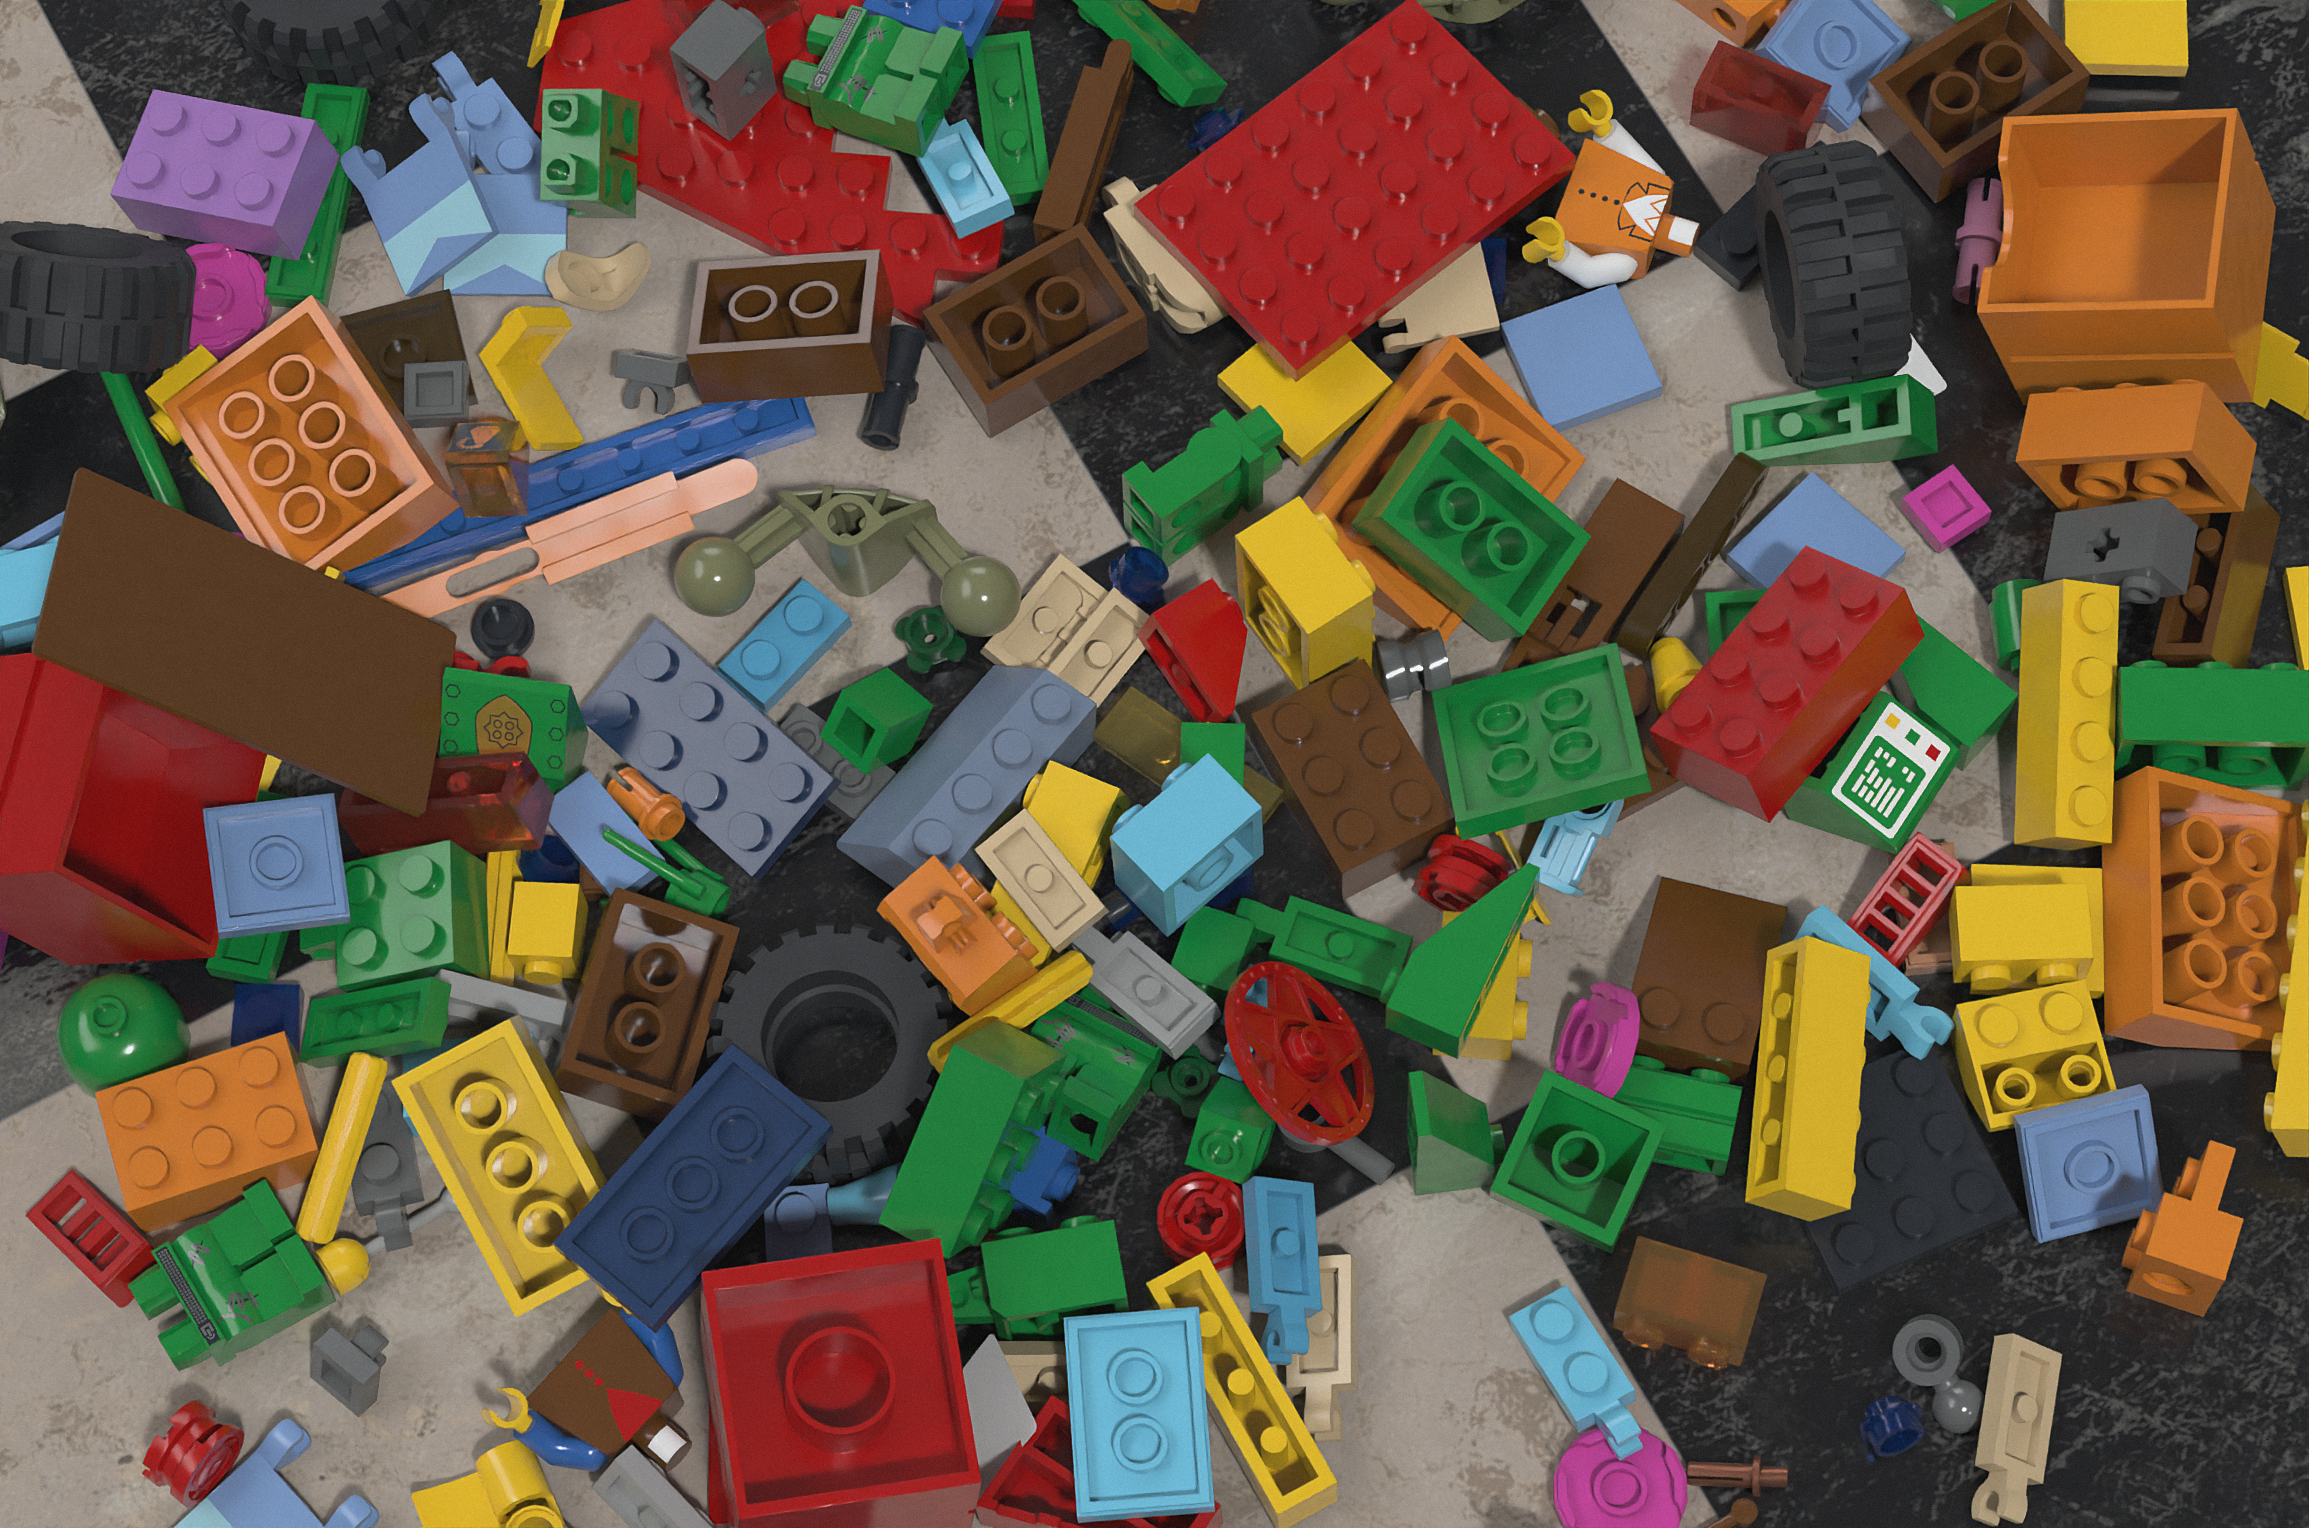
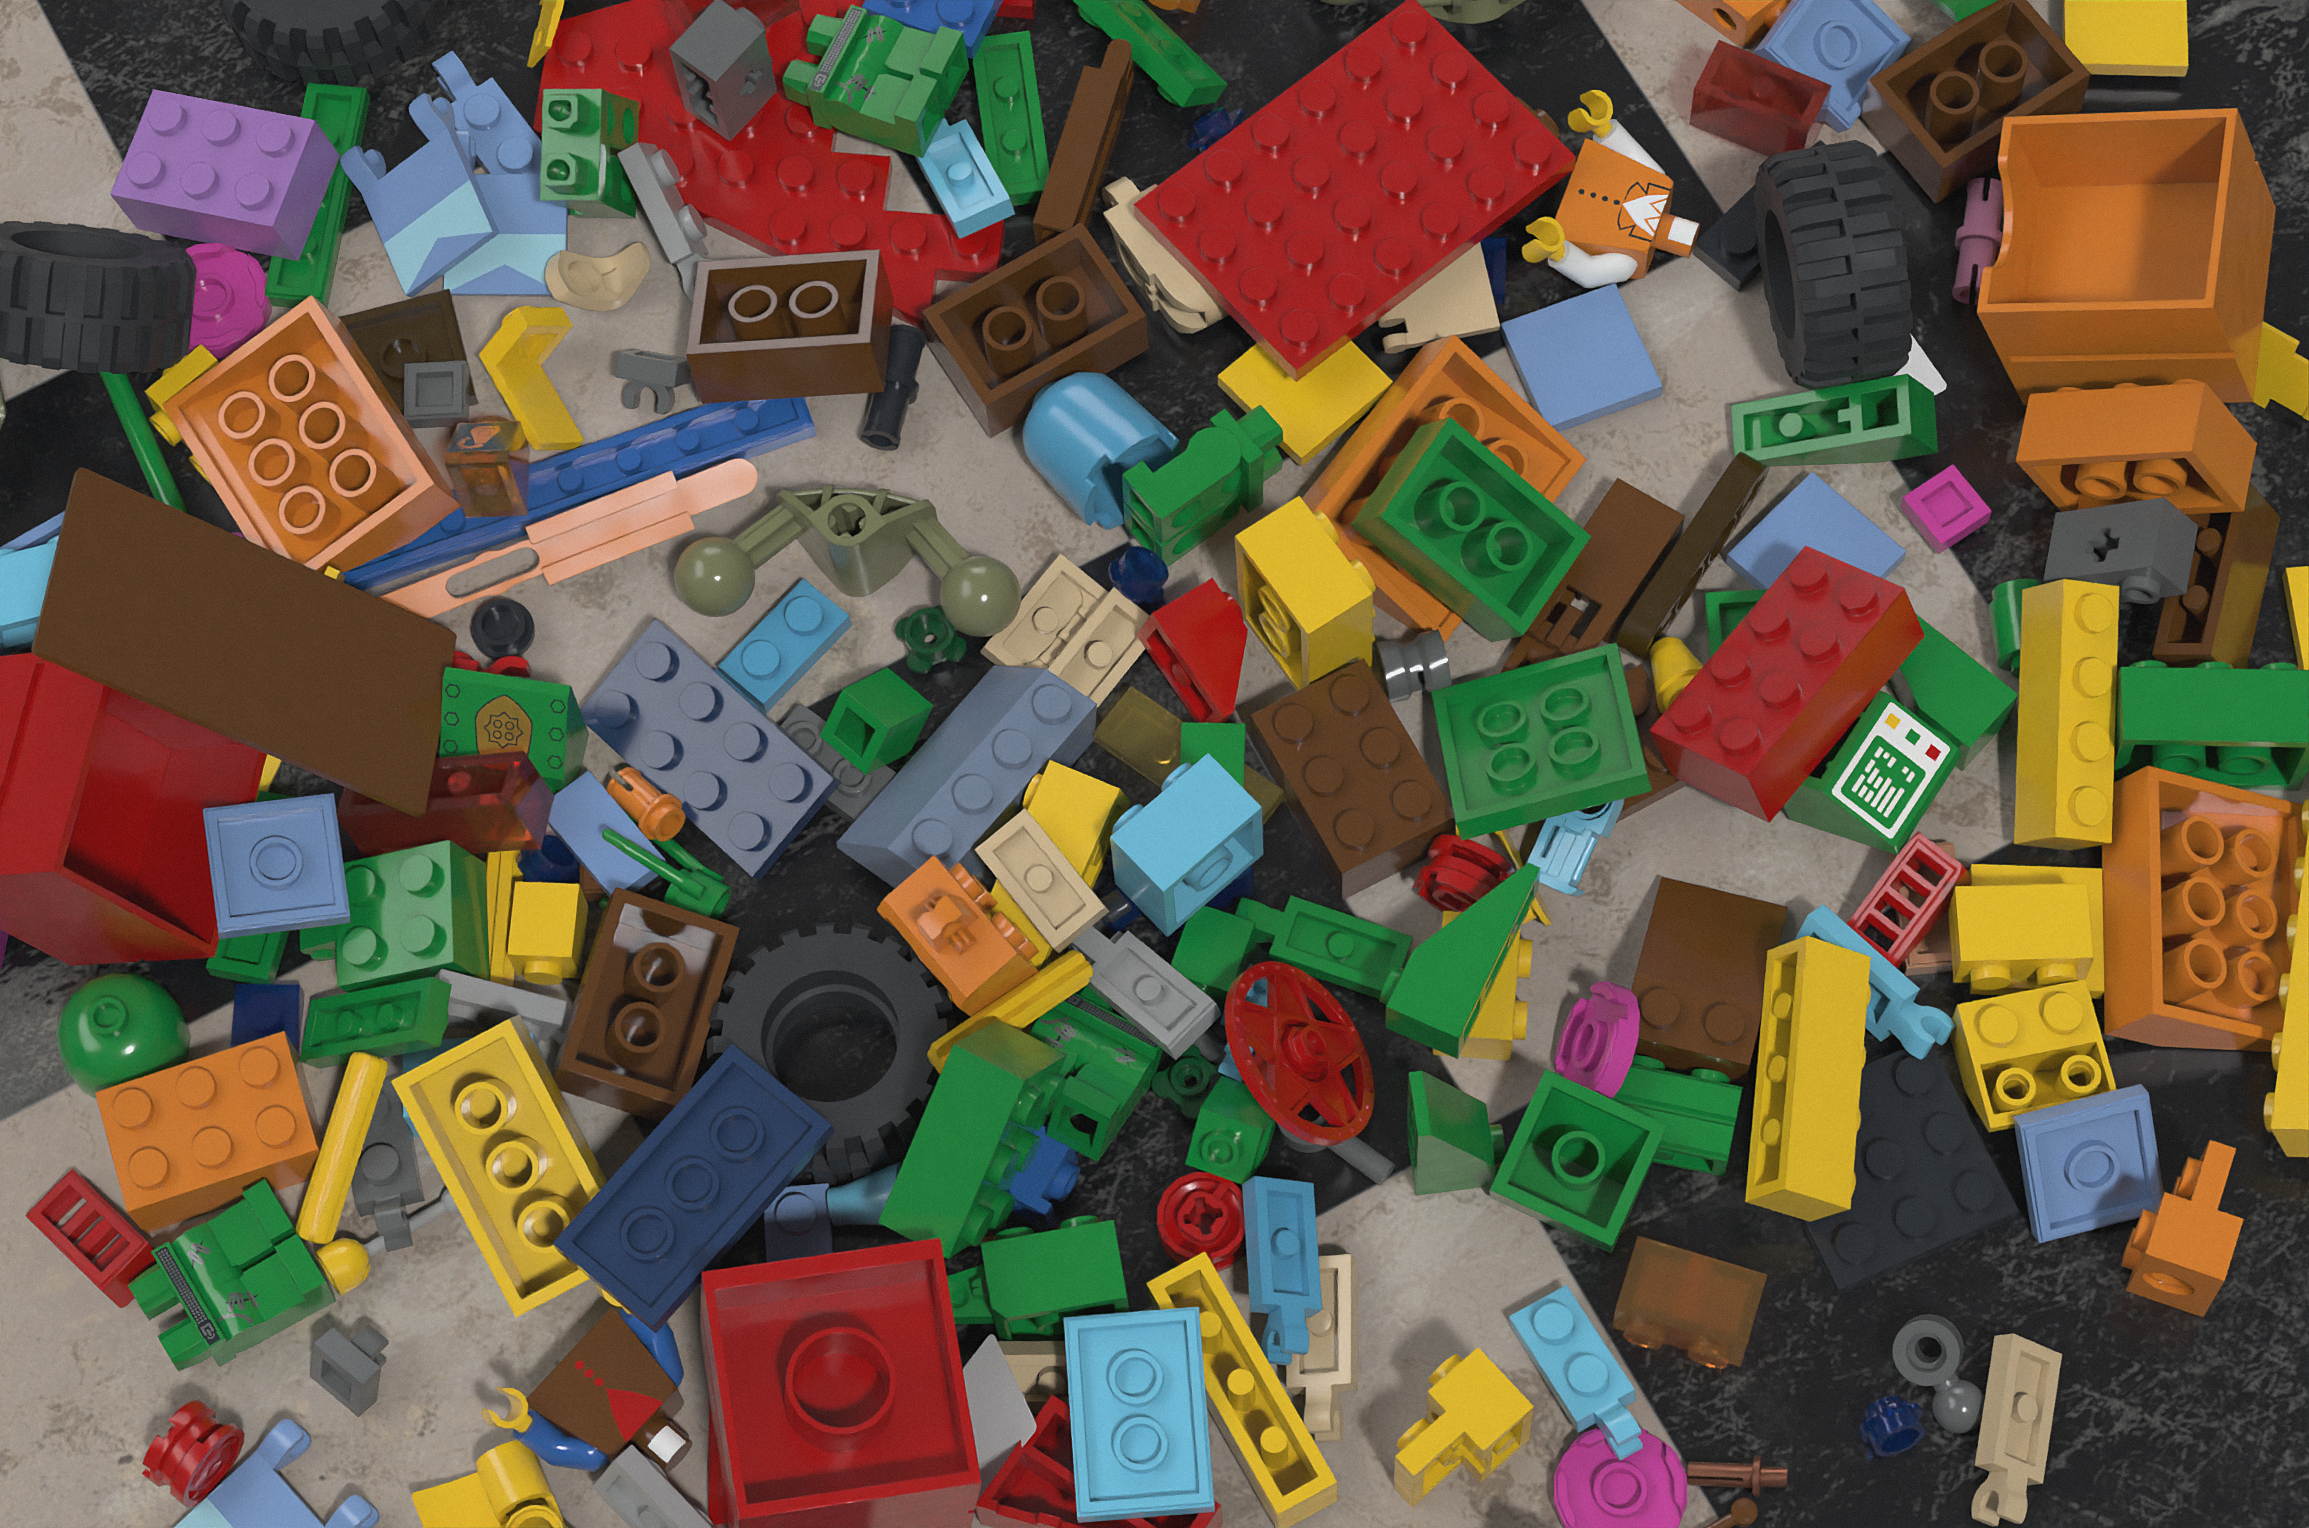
(675, 223): none -> light grey plate
(1087, 436): none -> dark azure cylinder
(1470, 1420): none -> yellow brick

